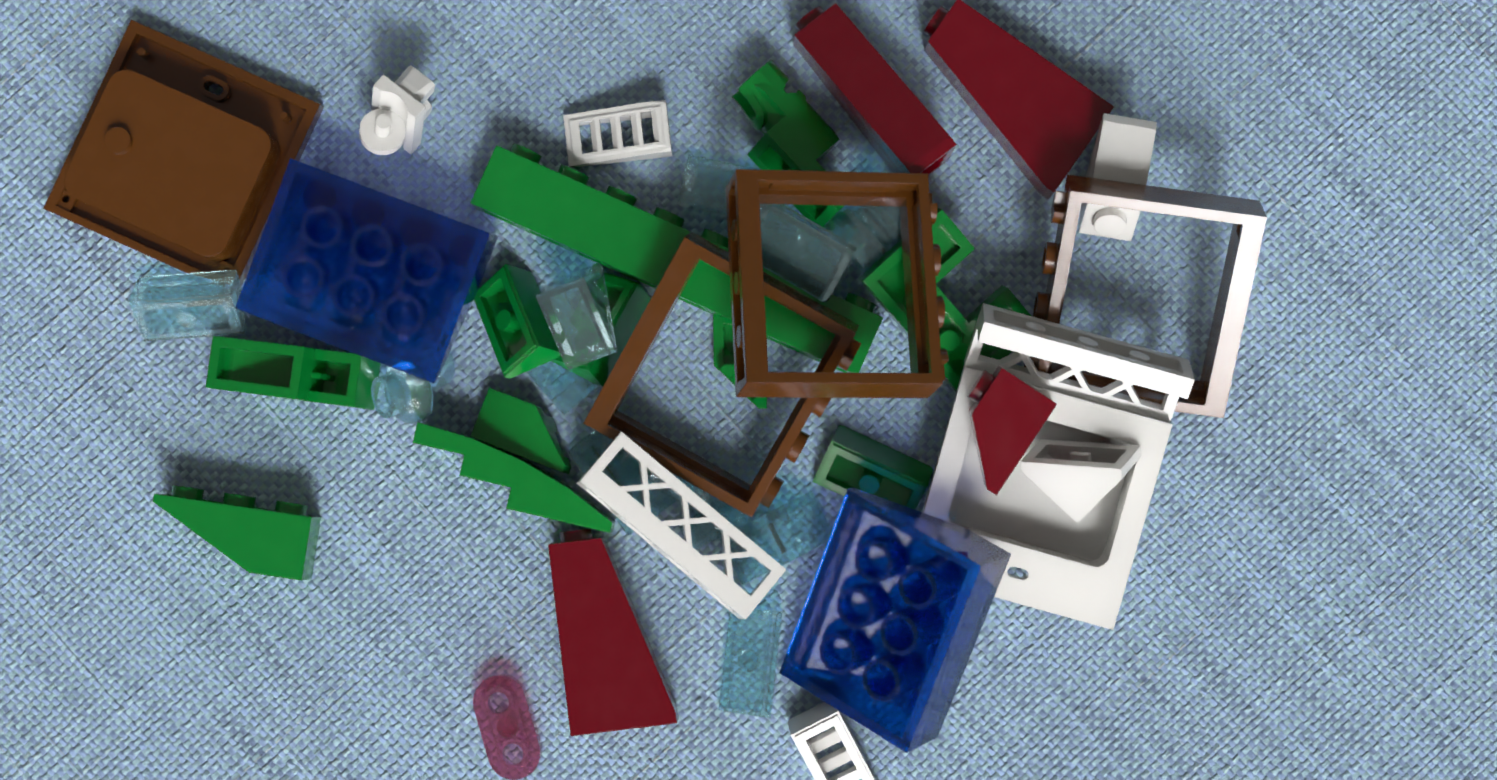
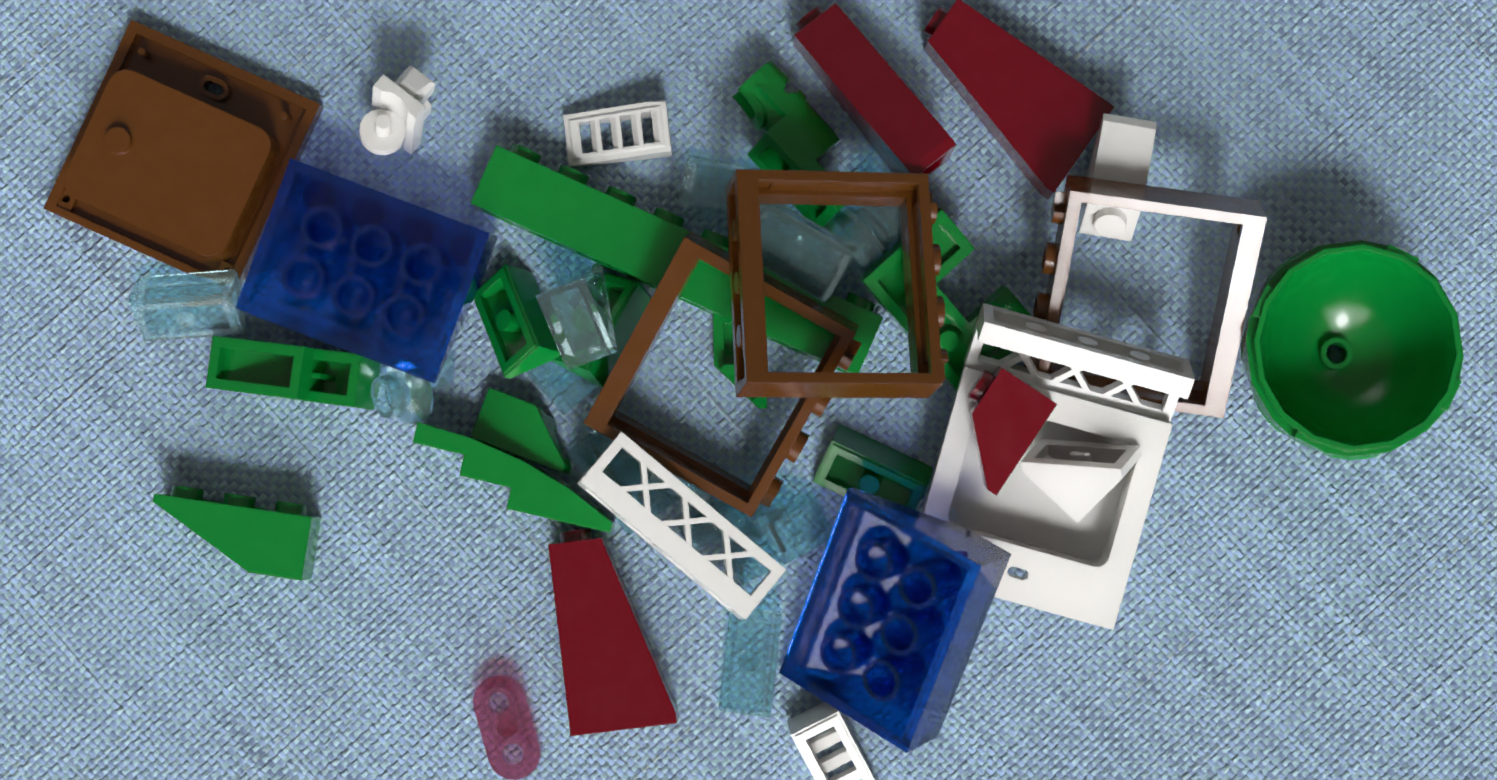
(1394, 341): none -> green rock

